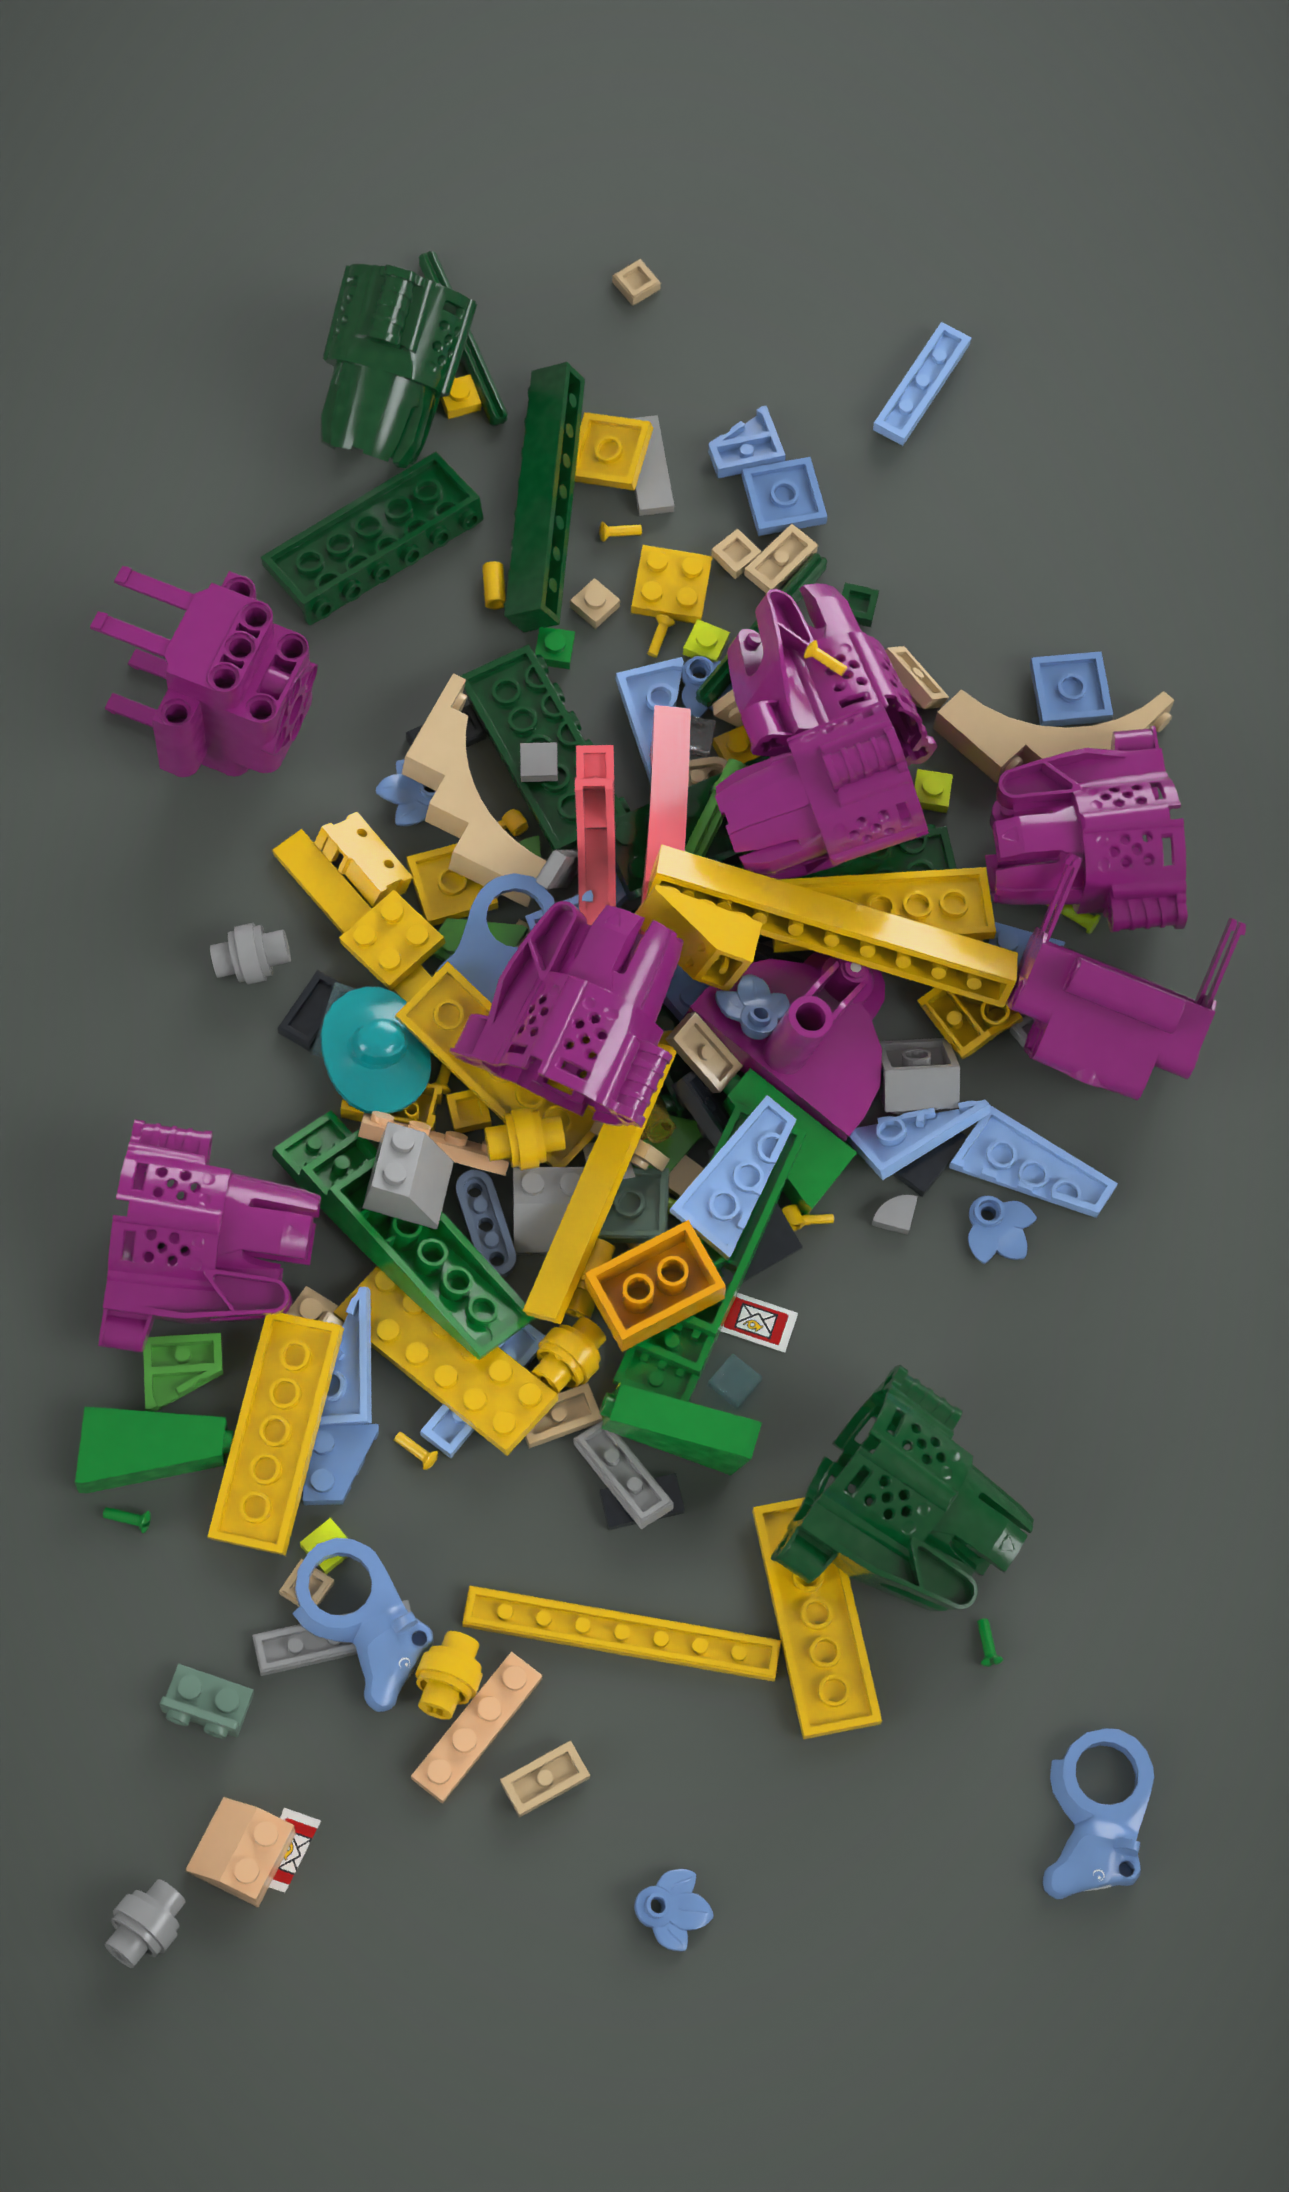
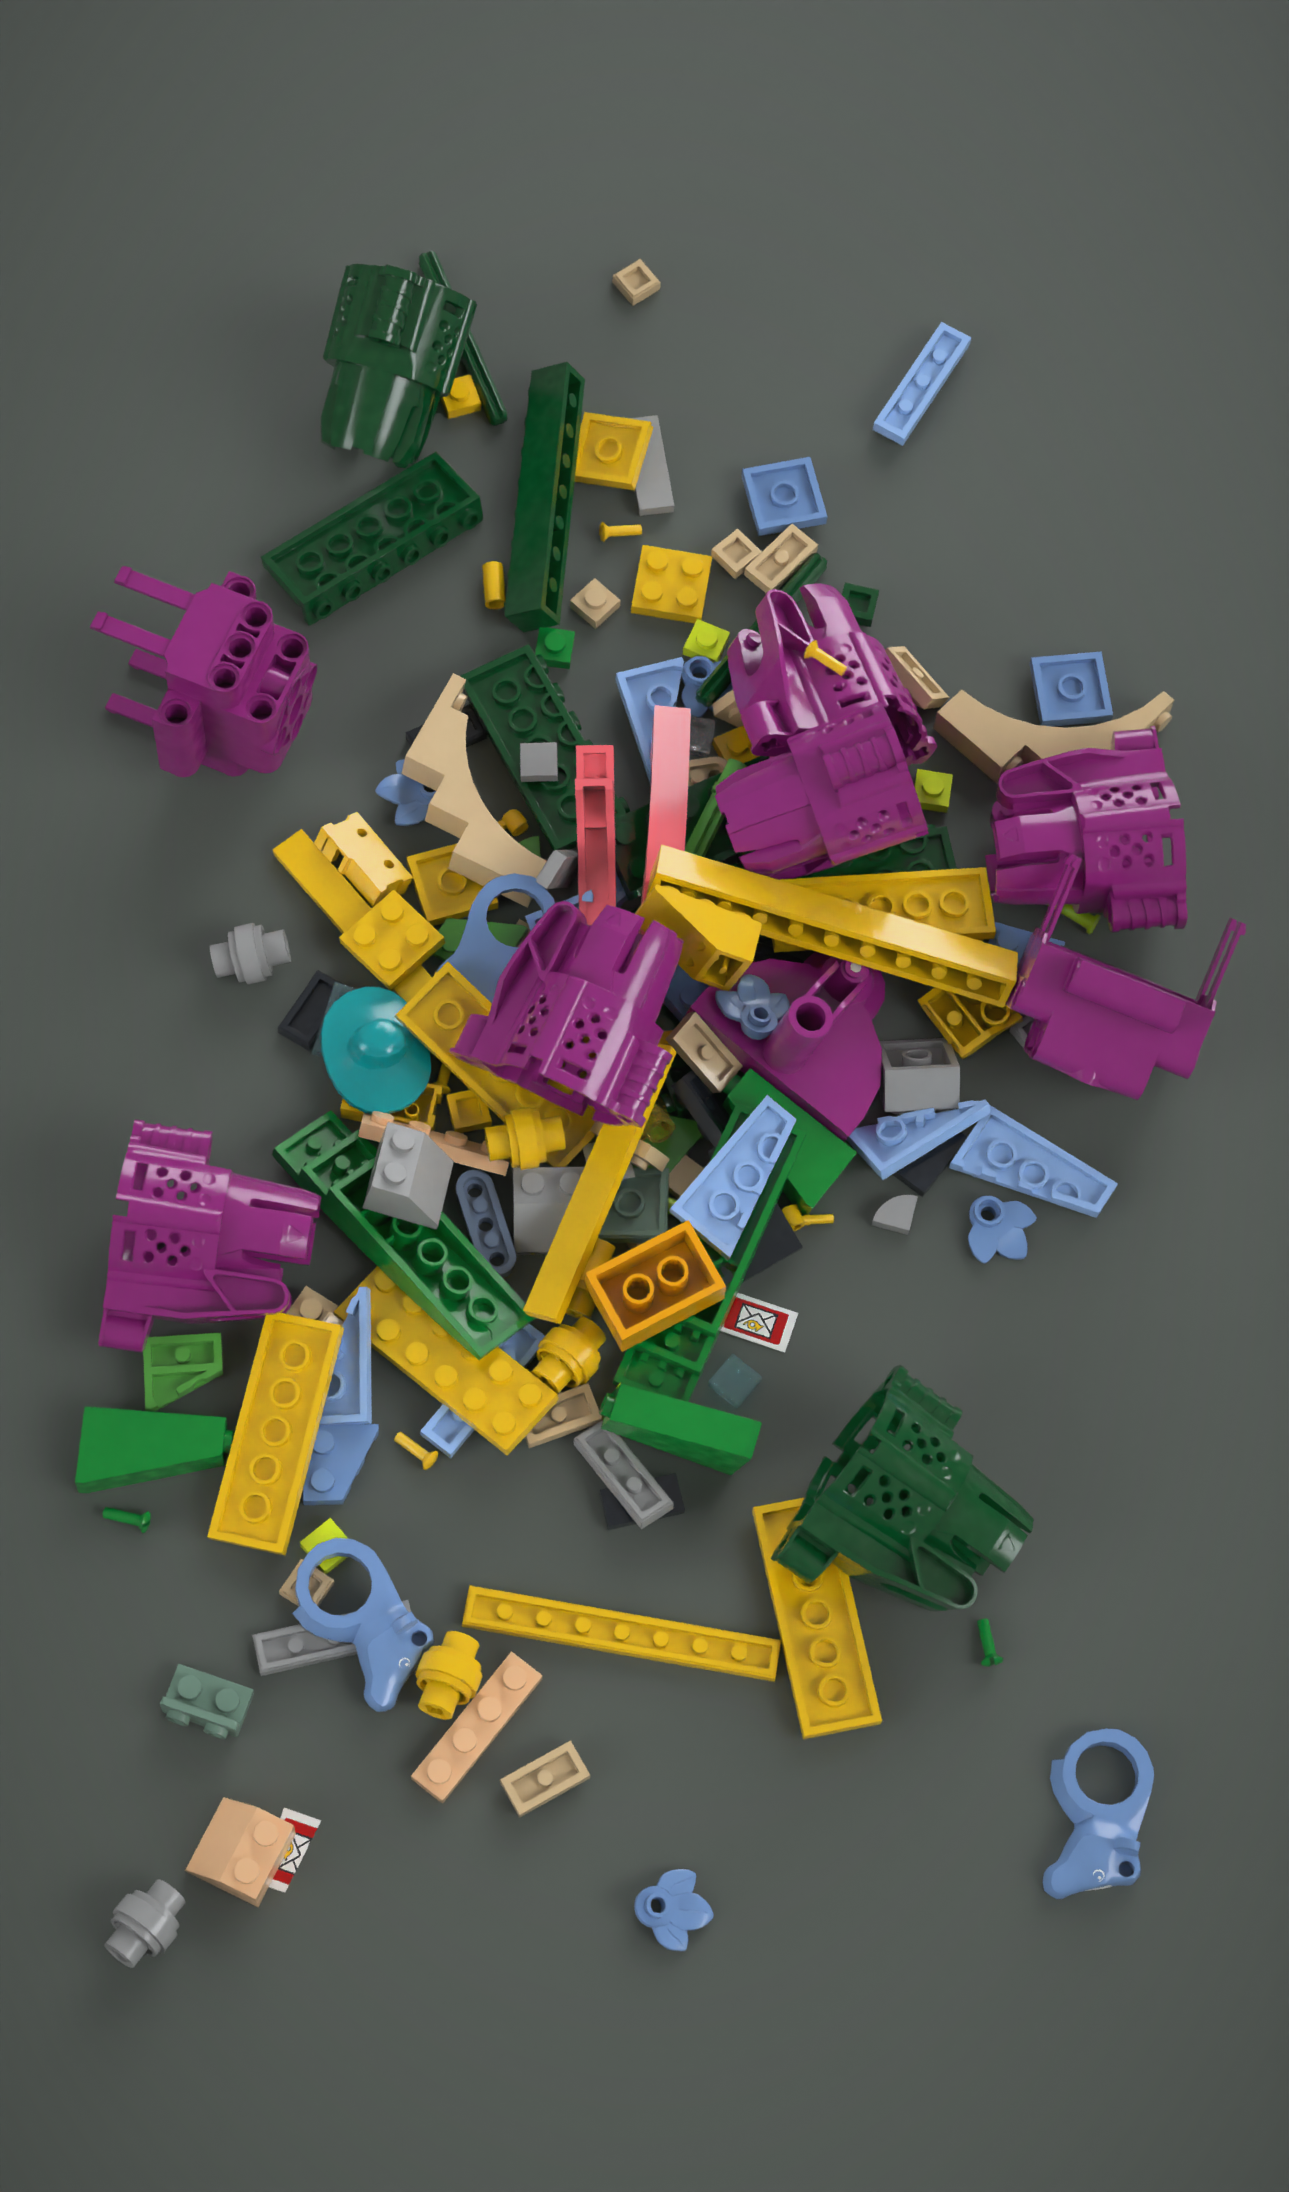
(663, 624): yellow piece -> none
(746, 446): medium blue wing -> none

